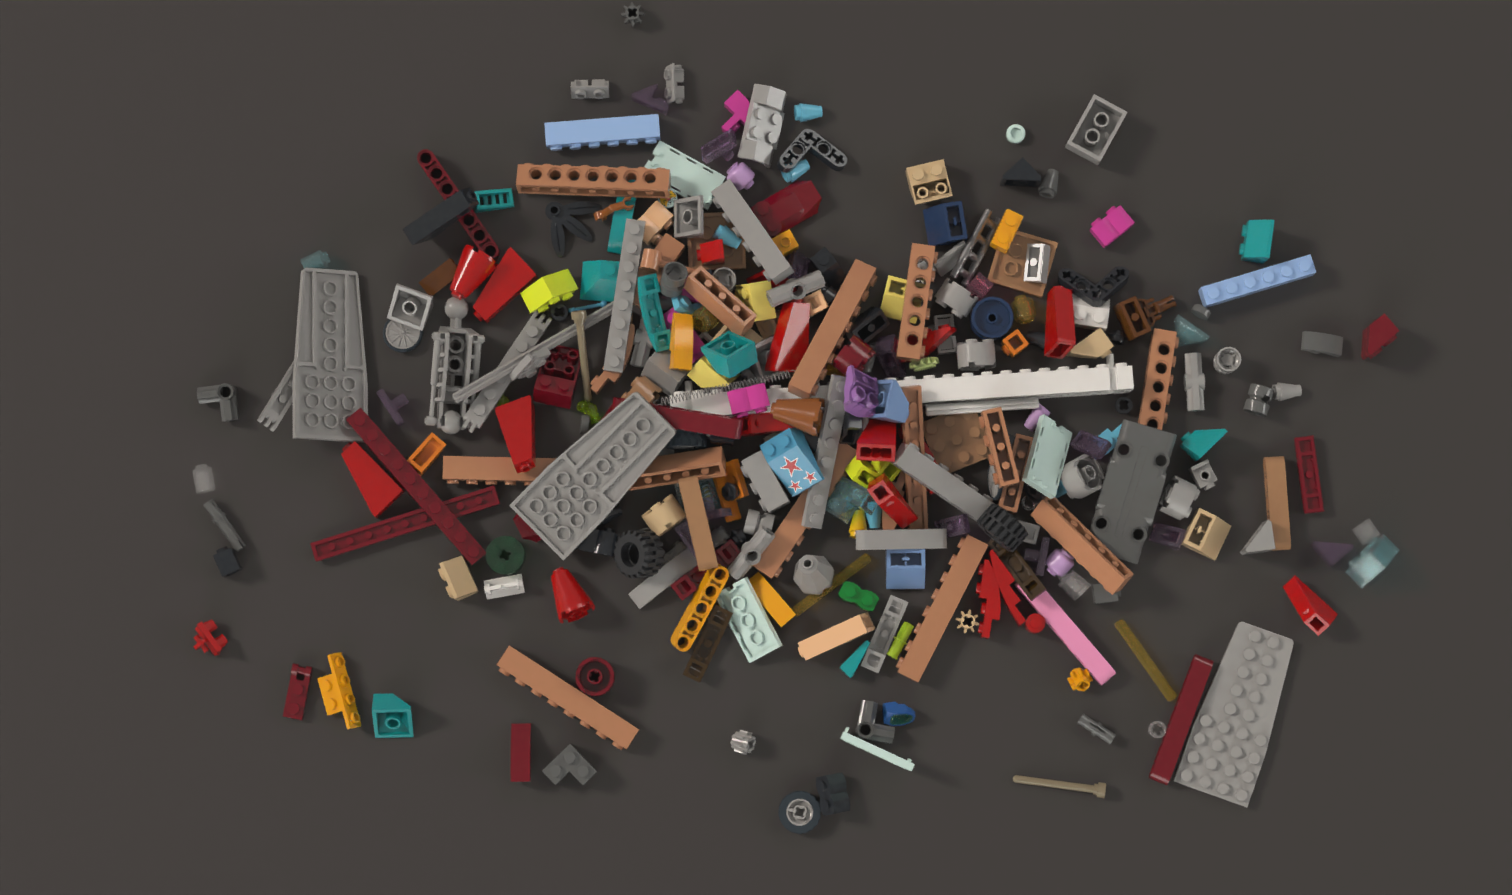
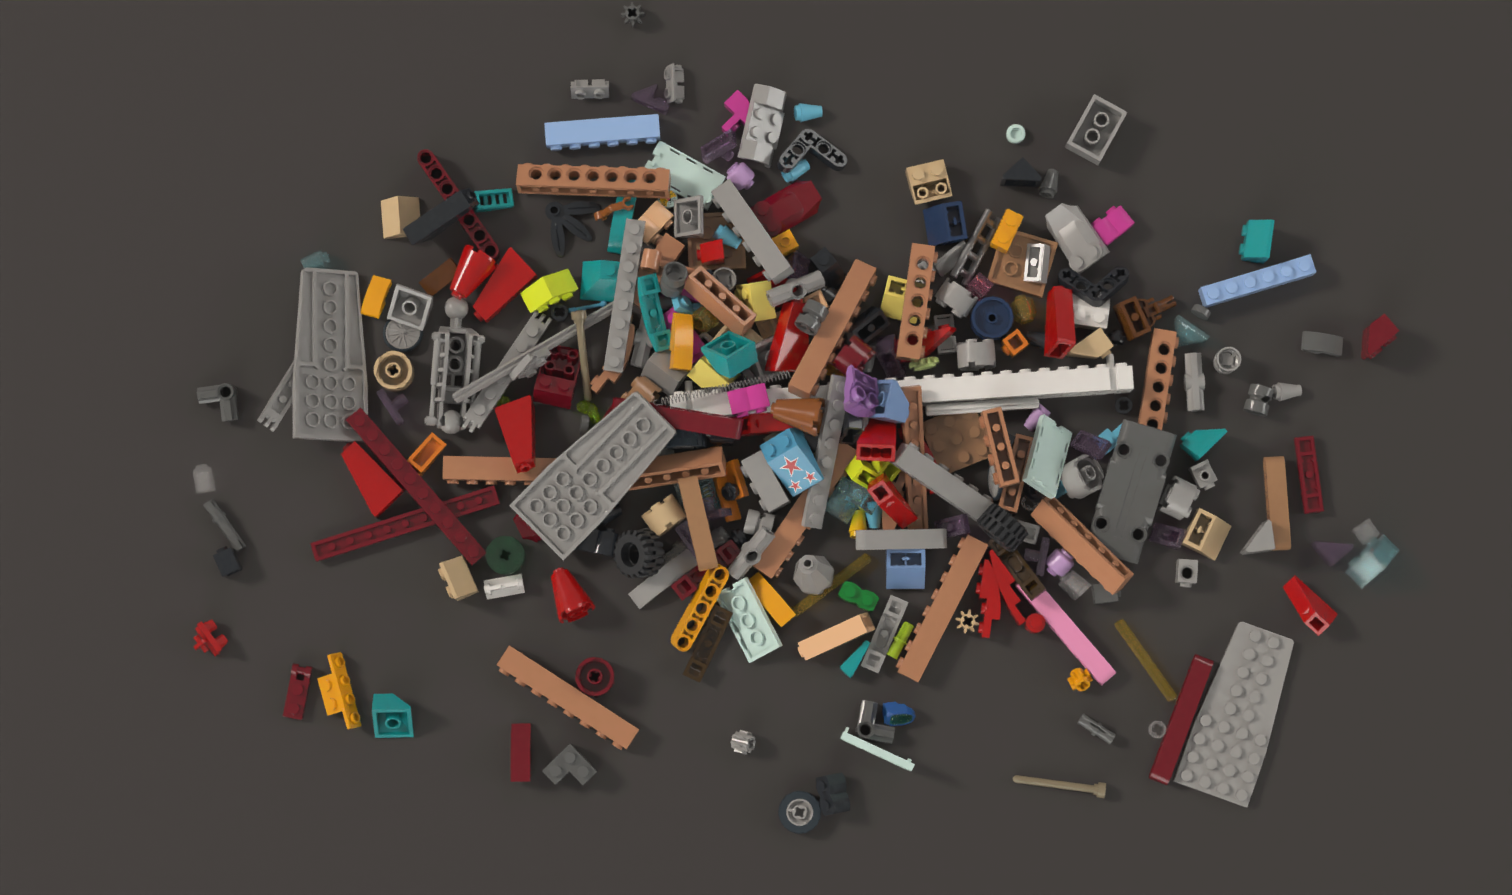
(375, 296): none -> light orange slope
(388, 362): none -> tan brick
(397, 214): none -> tan slope
(811, 317): none -> dark grey wheel
(1075, 236): none -> light grey slope
(1192, 565): none -> light grey brick

